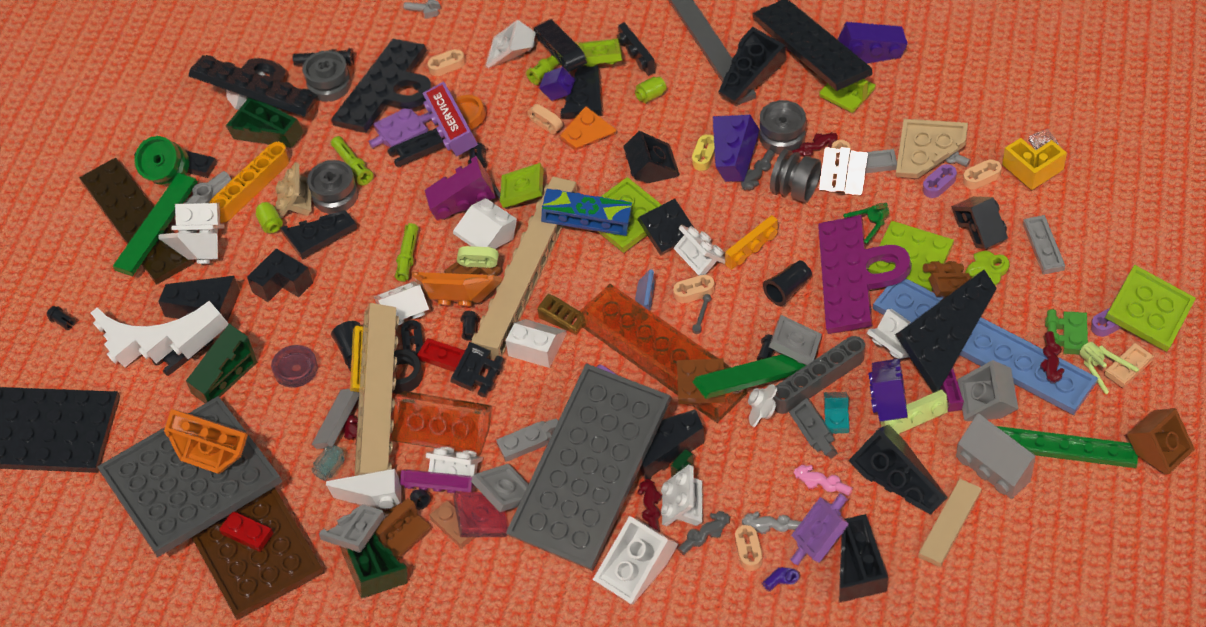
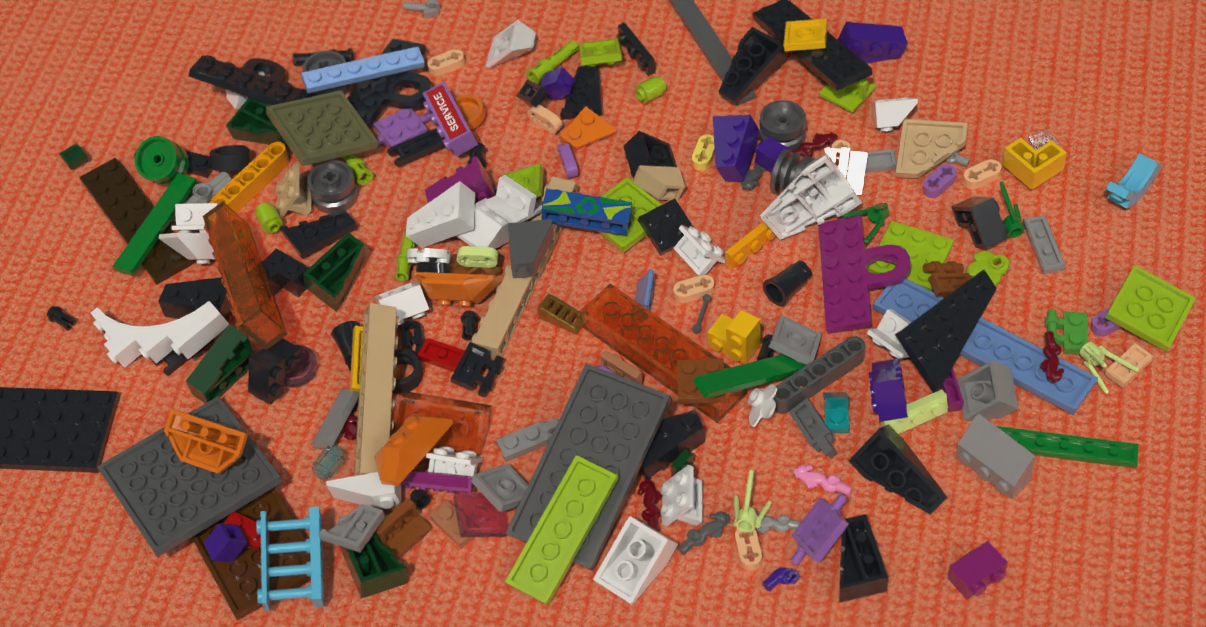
(73, 156): none -> dark green plate
(225, 542): none -> dark purple brick
(230, 158): none -> black tyre
(244, 276): none -> clear orange brick
(270, 367): none -> black brick
(313, 568): none -> medium azure fence
(321, 127): none -> olive plate
(335, 271): none -> dark green wedge
(362, 69): none -> light blue plate
(408, 447): none -> orange wedge
(428, 255): none -> white plate
(433, 267): none -> black beam
(443, 216): none -> white wedge
(513, 201): none -> white bracket
(528, 246): none -> dark grey slope
(532, 93): none -> black plate
(534, 342): white slope -> none
(560, 45): black beam -> none
(562, 530): none -> lime plate
(567, 160): none -> medium lavender beam
(621, 368): none -> nougat plate
(660, 181): none -> tan slope
(736, 337): none -> yellow brick
(746, 518): none -> yellowish green plant
(768, 152): none -> dark purple brick
(805, 35): none -> yellow tile
(810, 198): none -> white wedge
(891, 111): none -> white slope
(950, 523): tan tile -> none
(977, 570): none -> magenta brick
(1013, 221): none -> green plant
(1135, 182): none -> medium azure arch
(1161, 440): dark orange slope -> none

